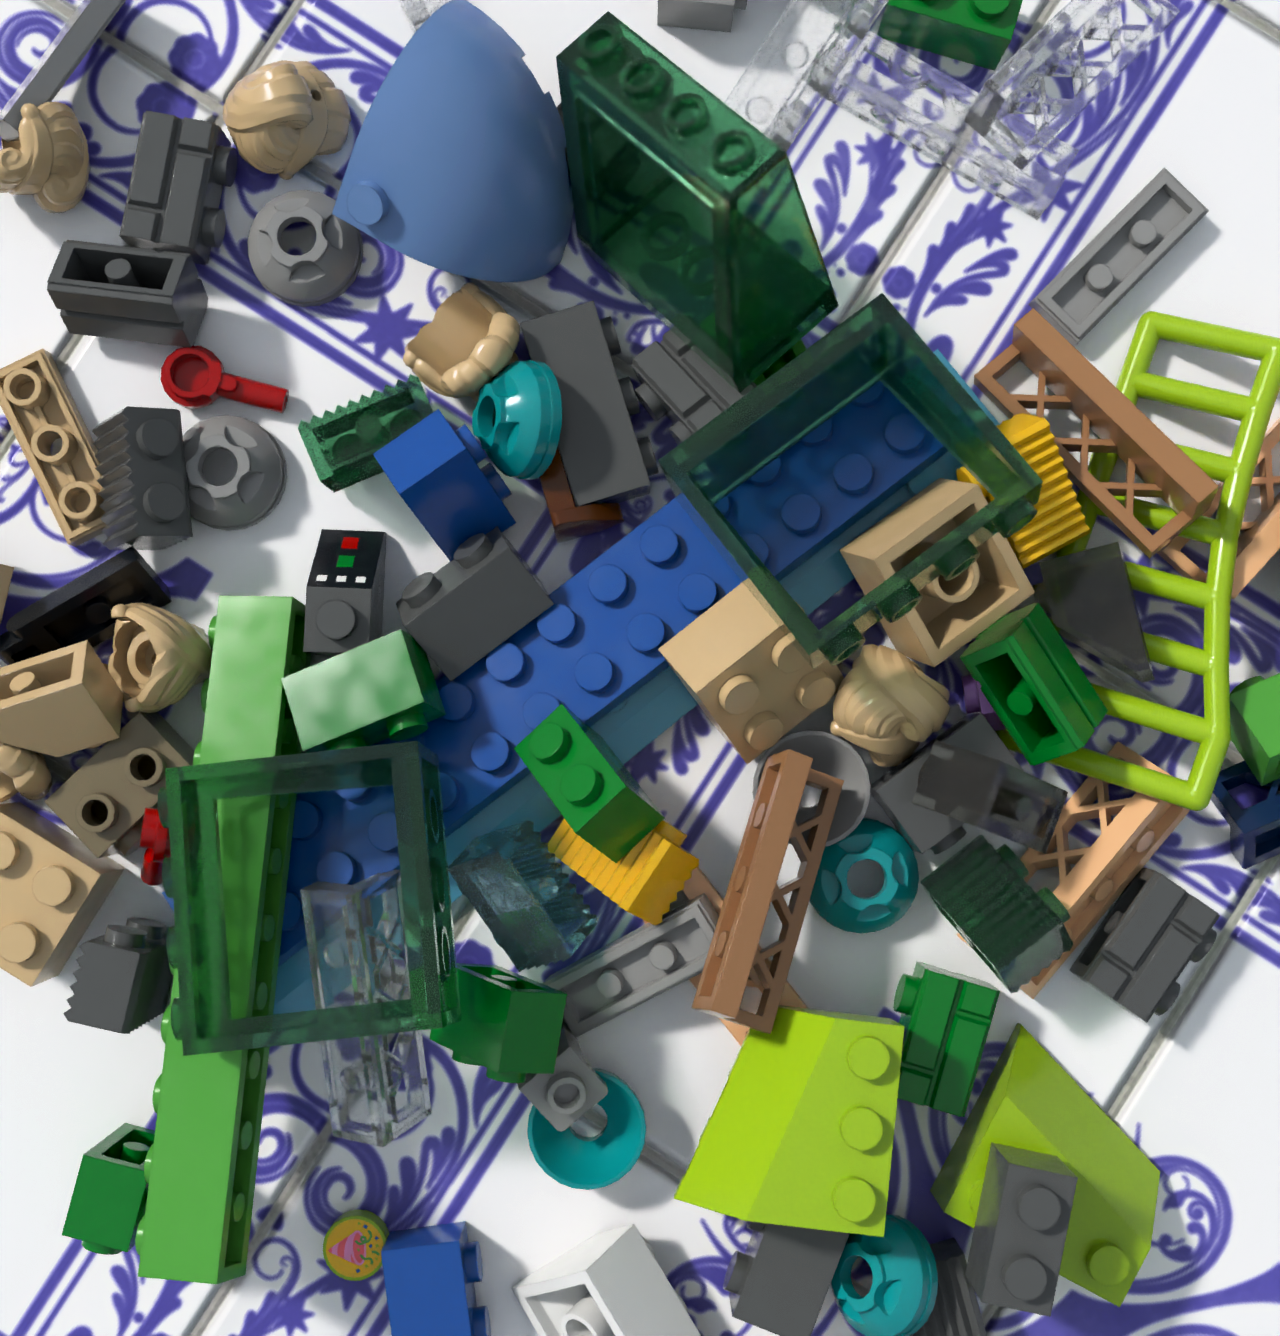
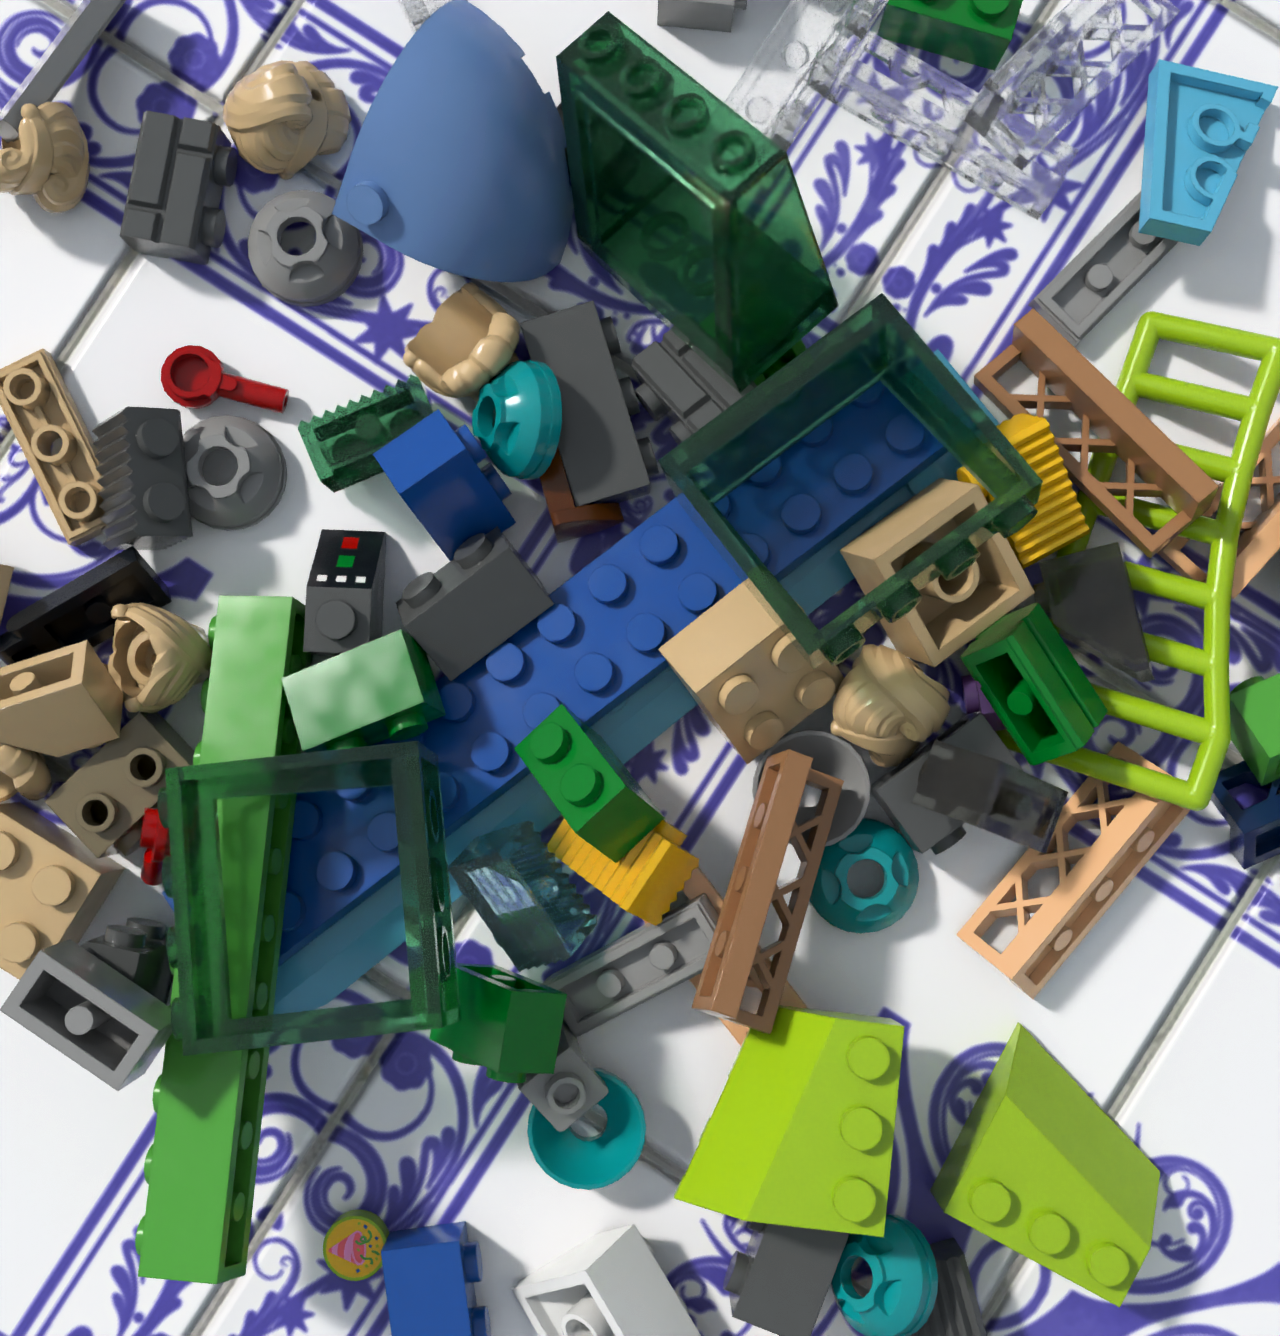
(90, 1013): none -> light grey brick
(110, 1192): green brick -> none
(128, 293): dark grey brick -> none
(345, 971): clear fence -> none
(943, 1035): green brick -> none
(998, 912): clear green brick -> none
(1020, 1229): dark grey brick -> none
(1147, 944): dark grey brick -> none
(1193, 147): none -> medium azure wing

